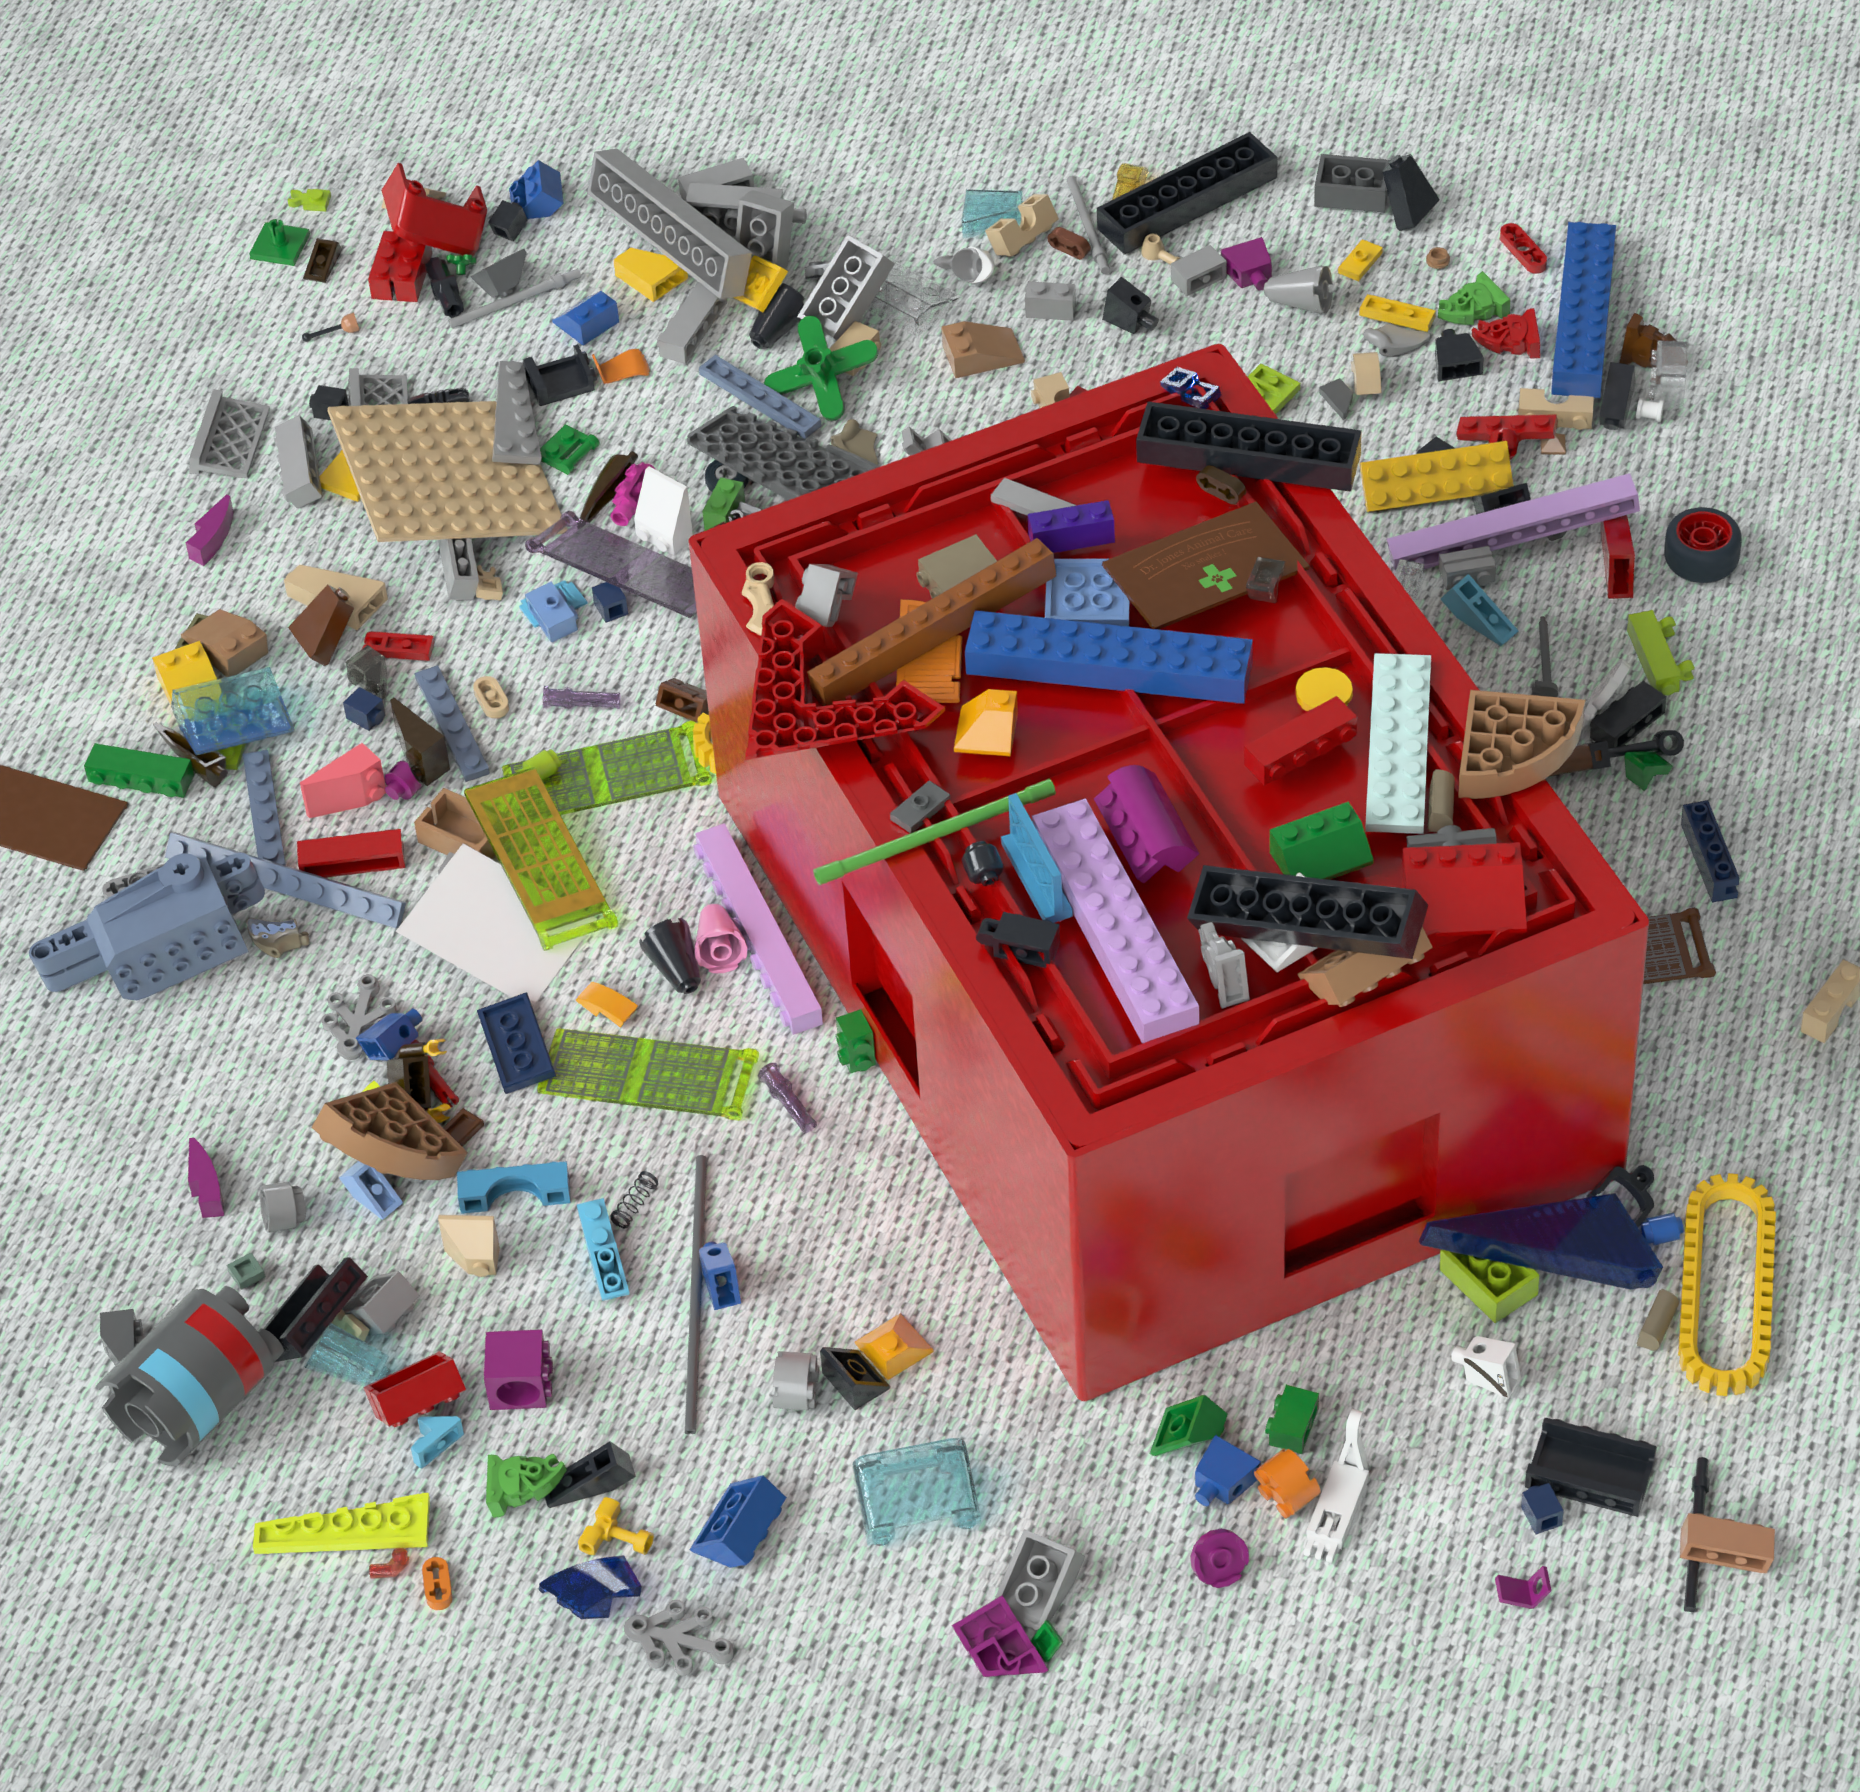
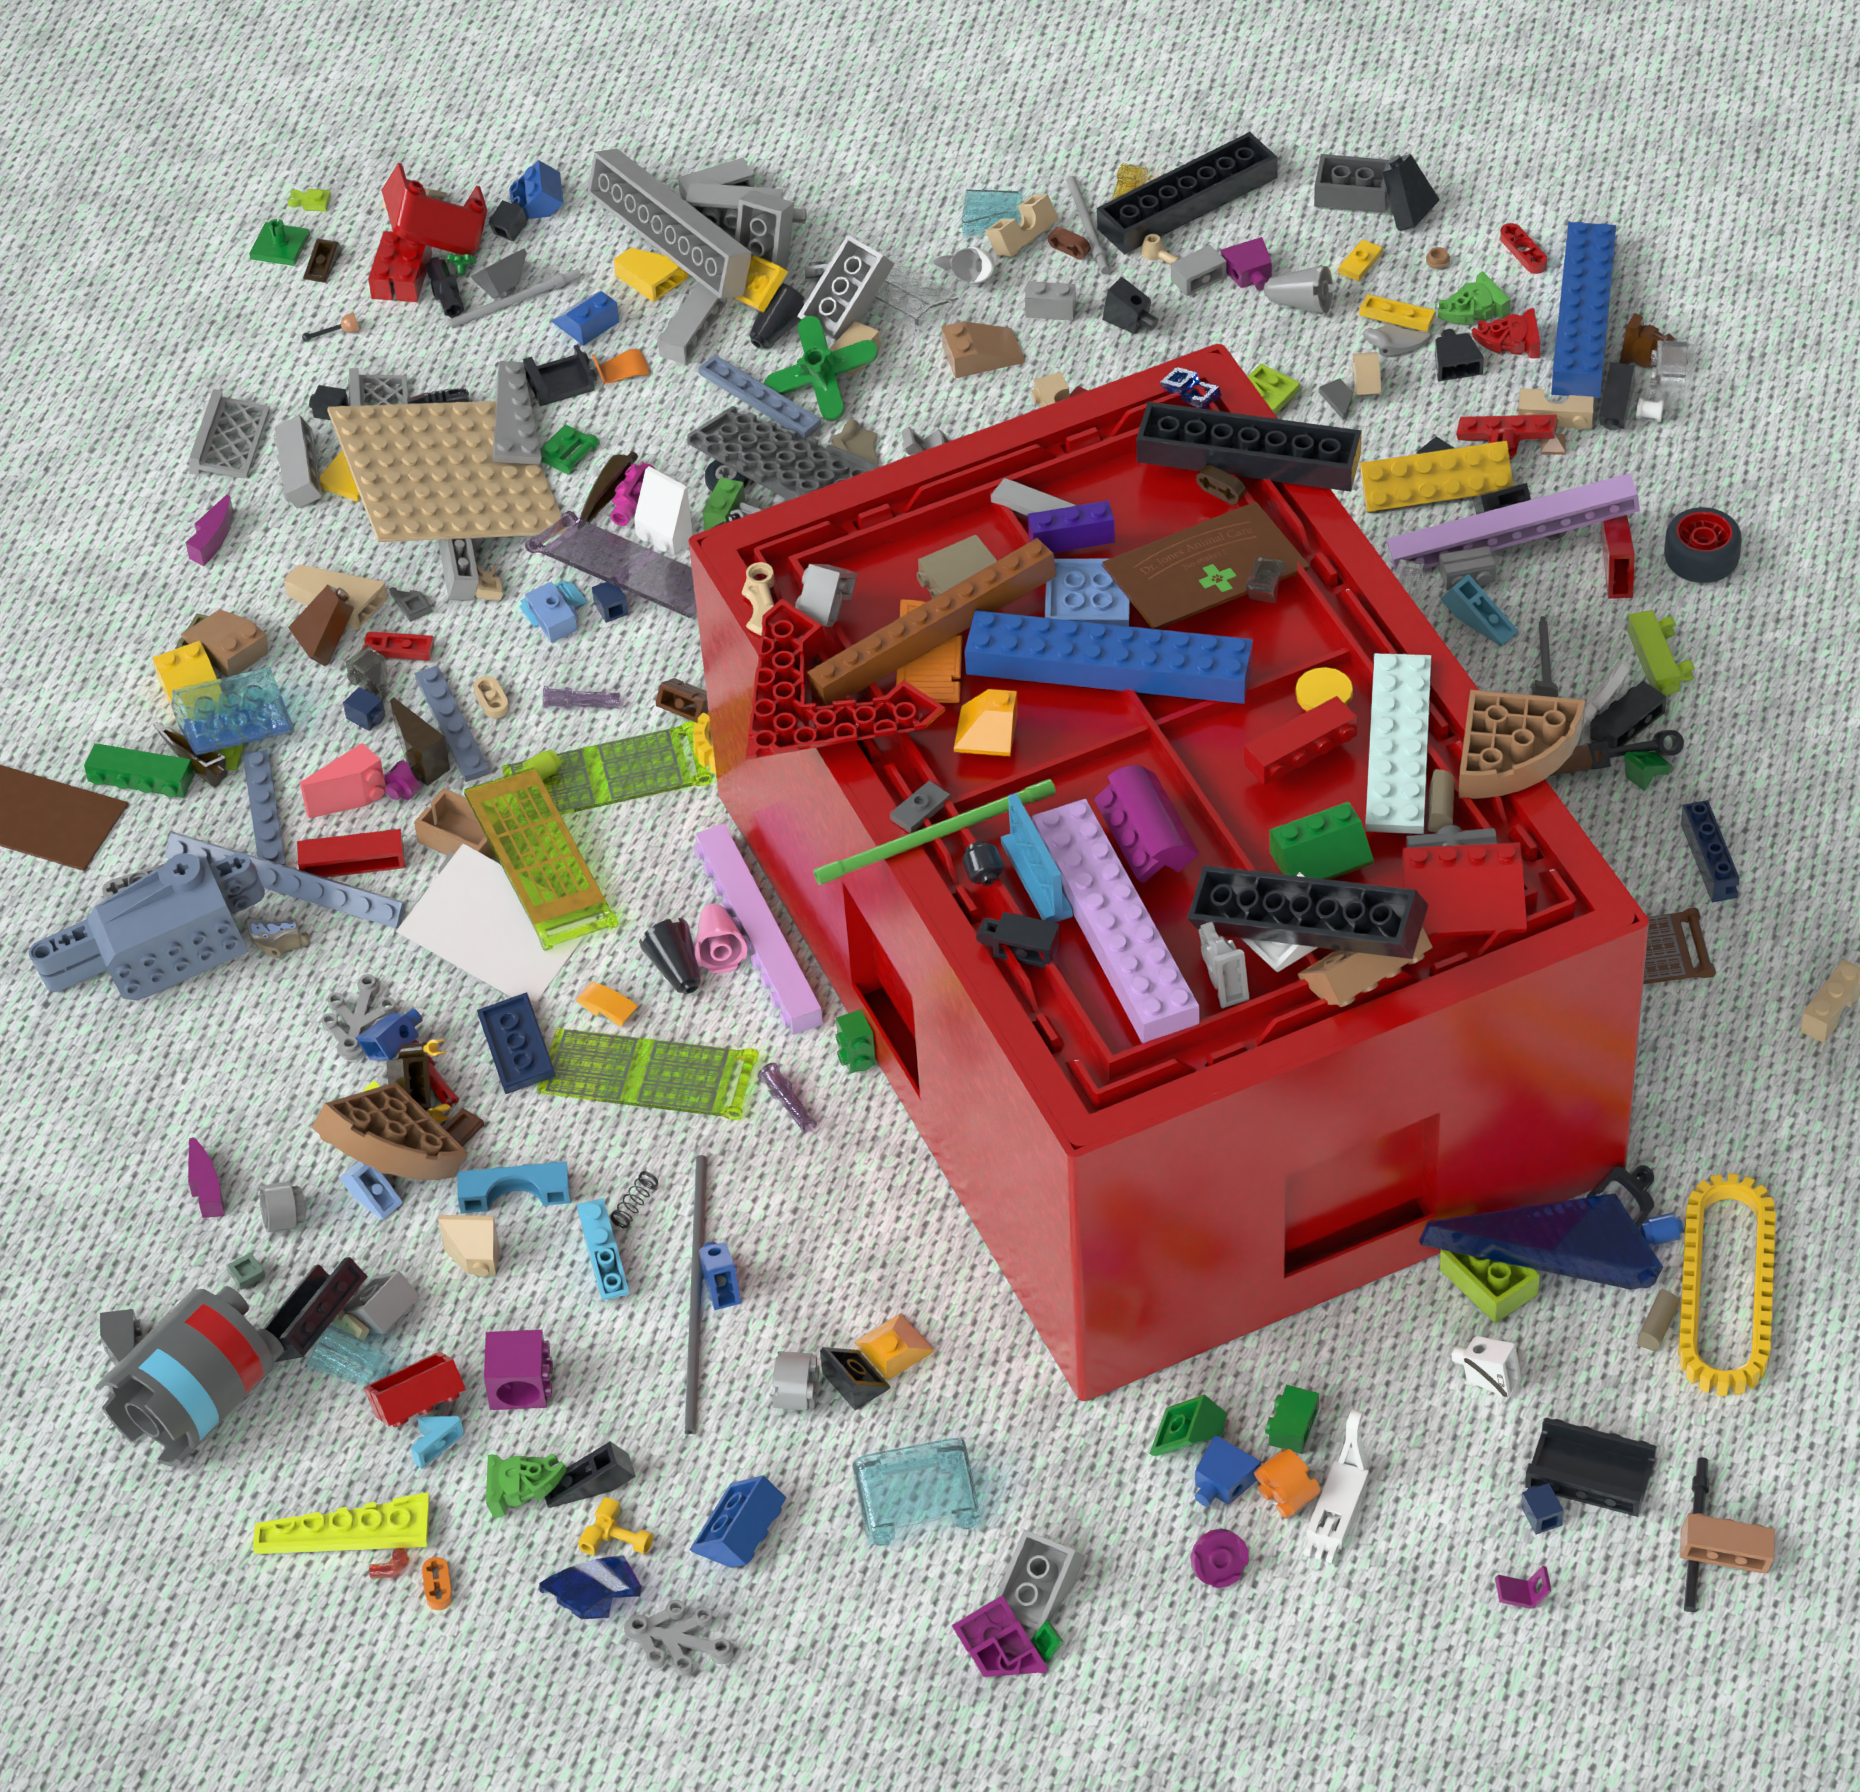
(411, 603): none -> dark grey tile

